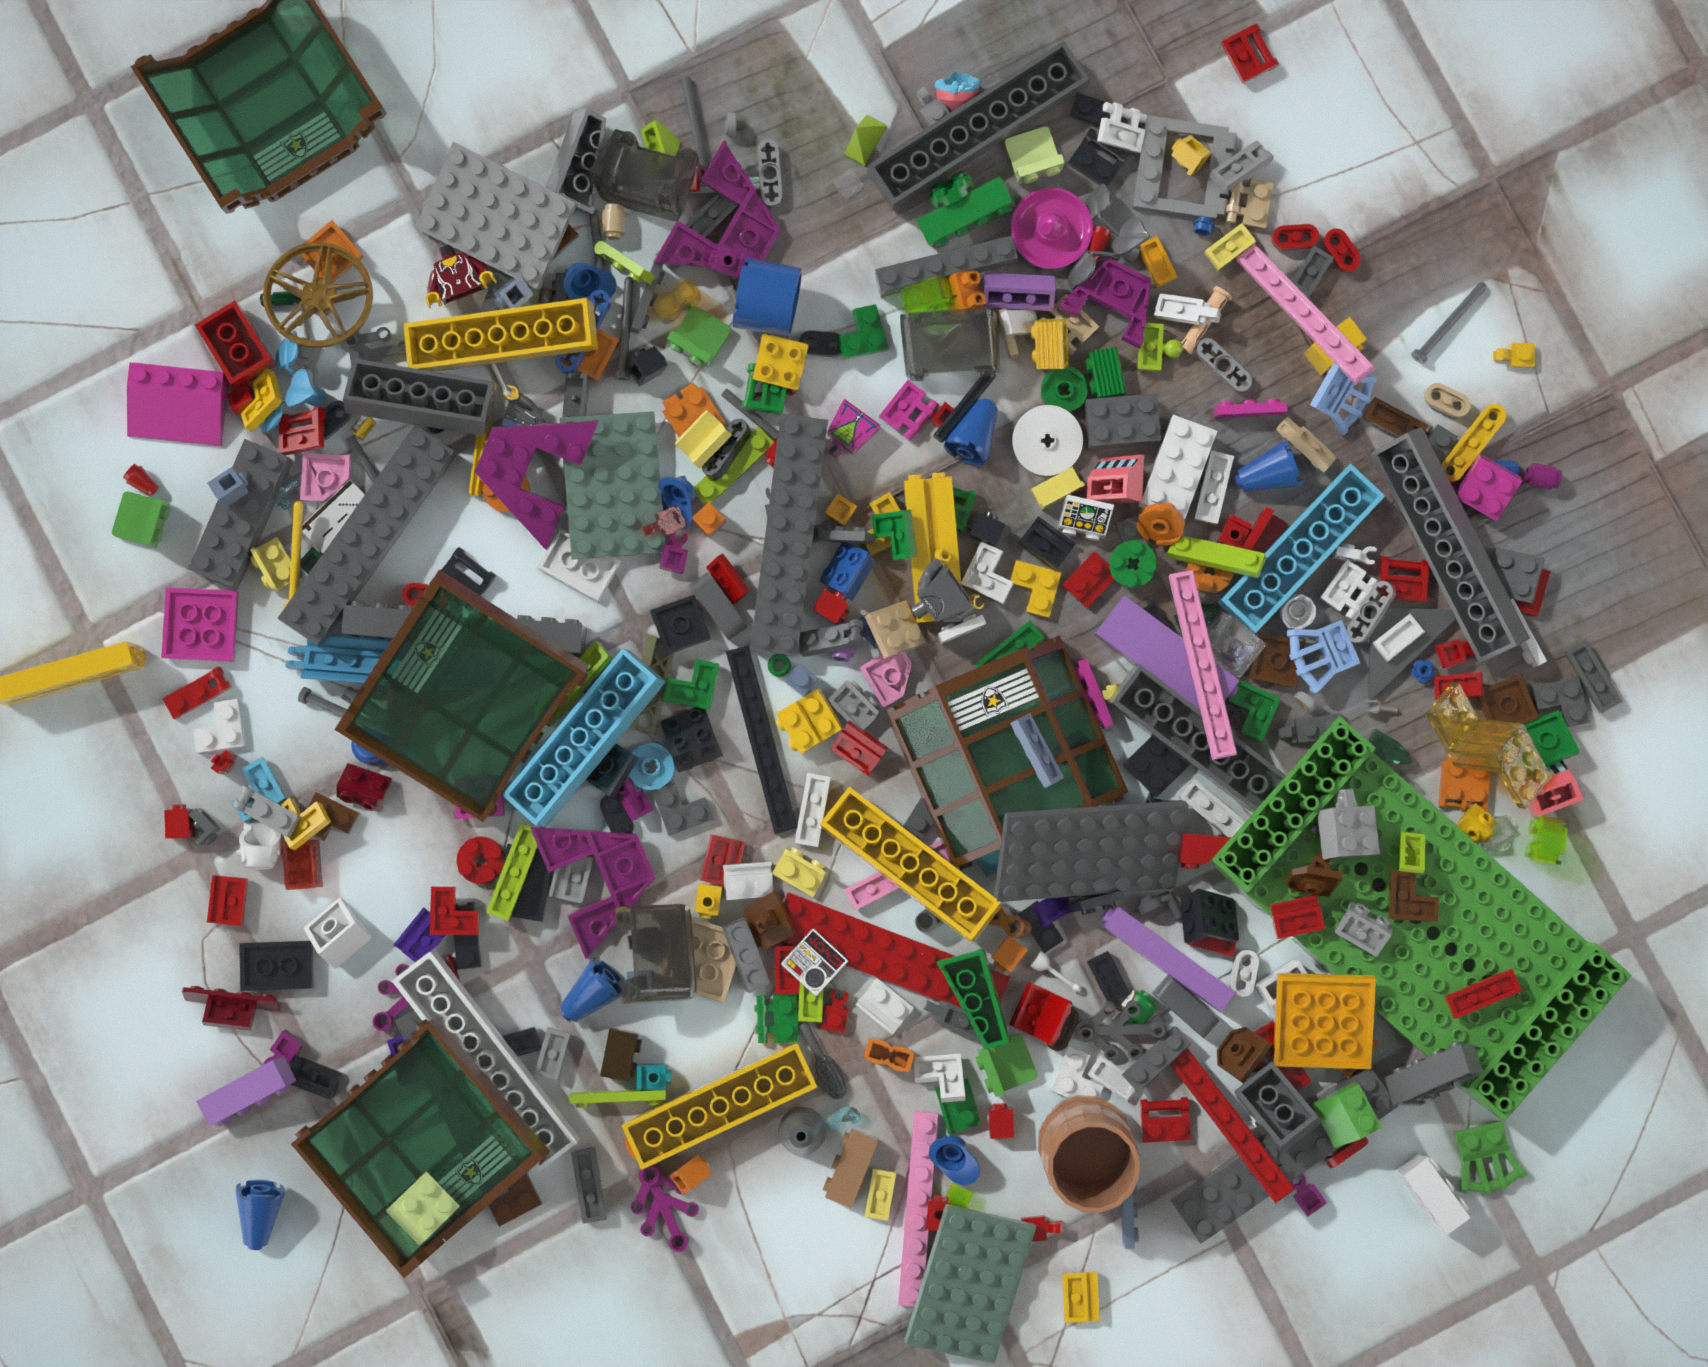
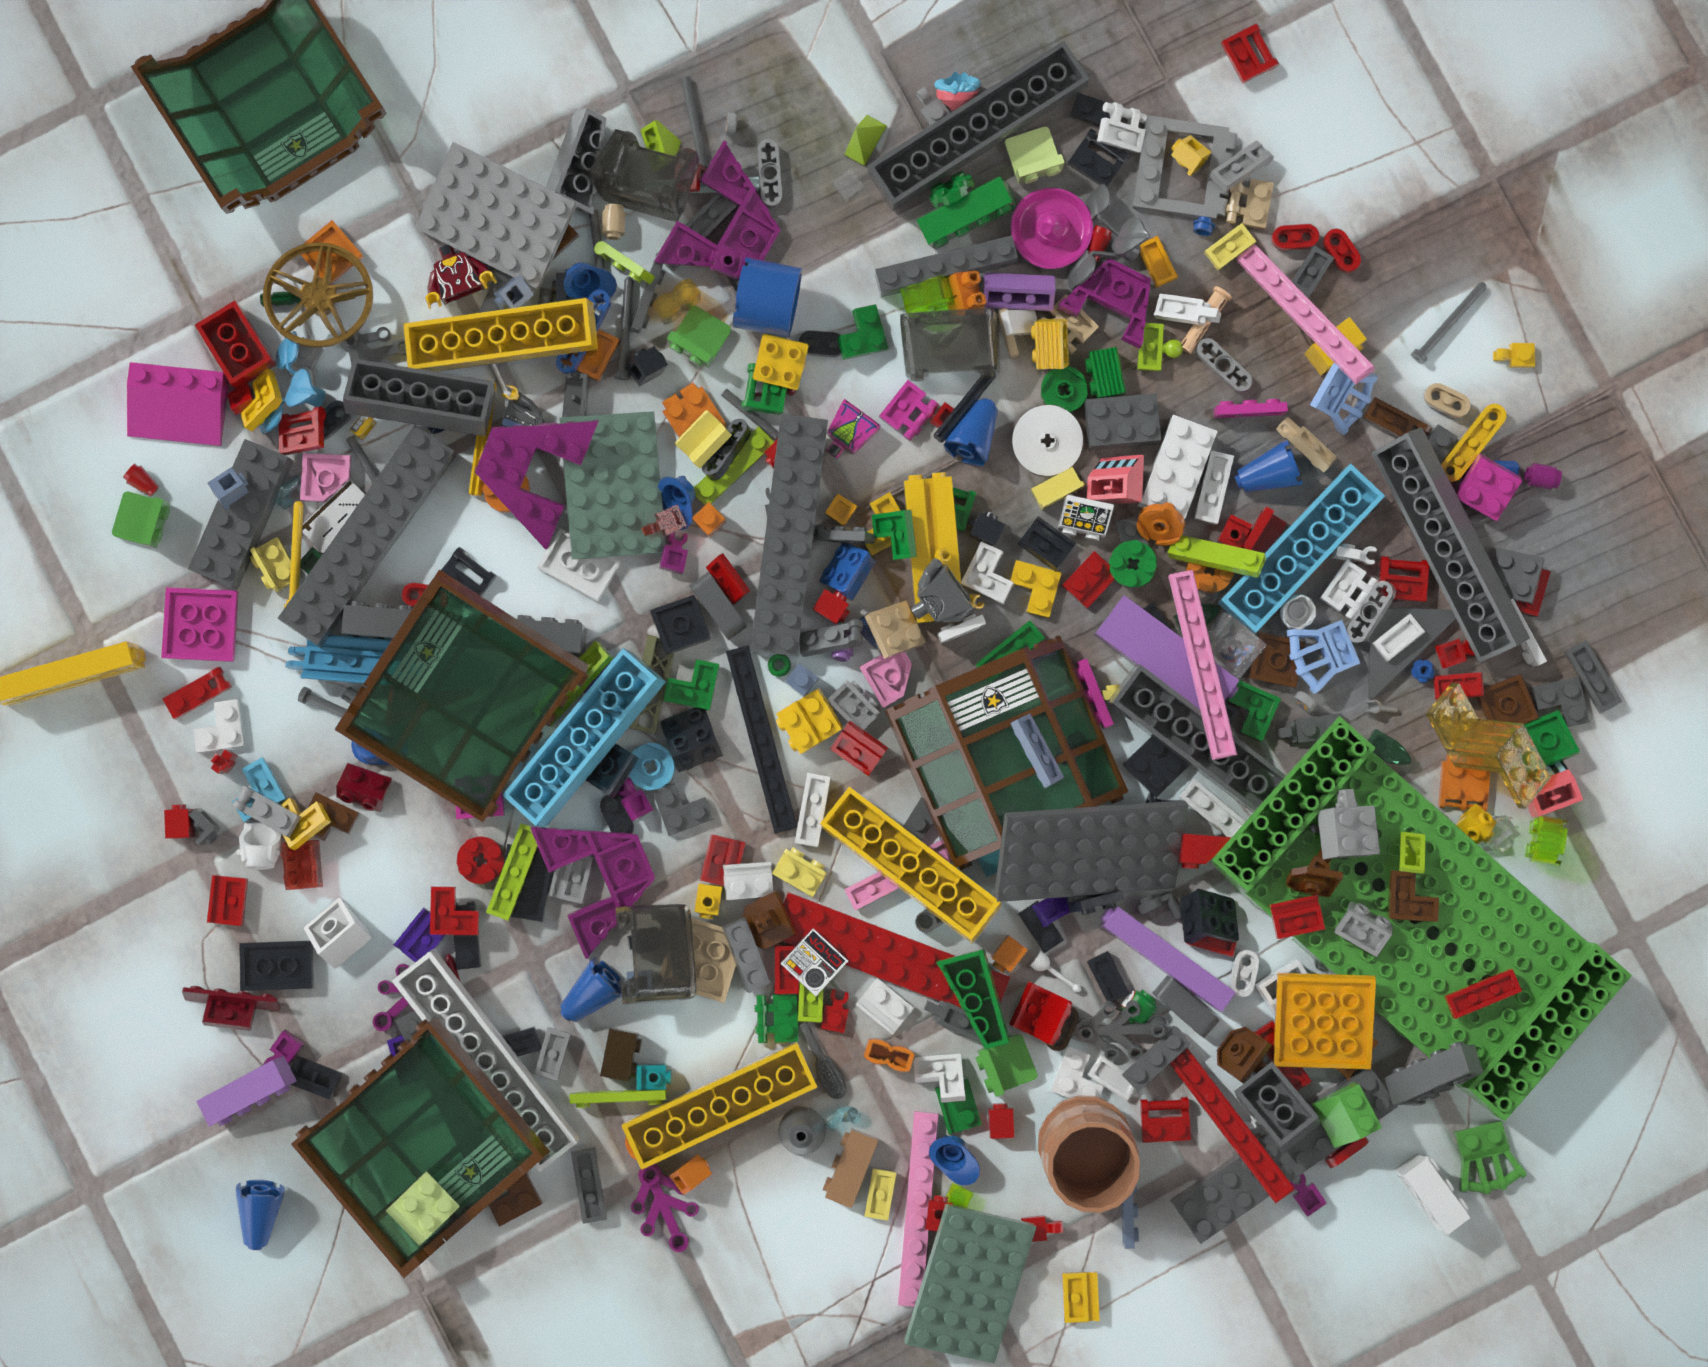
(1008, 921): dark orange axle -> none

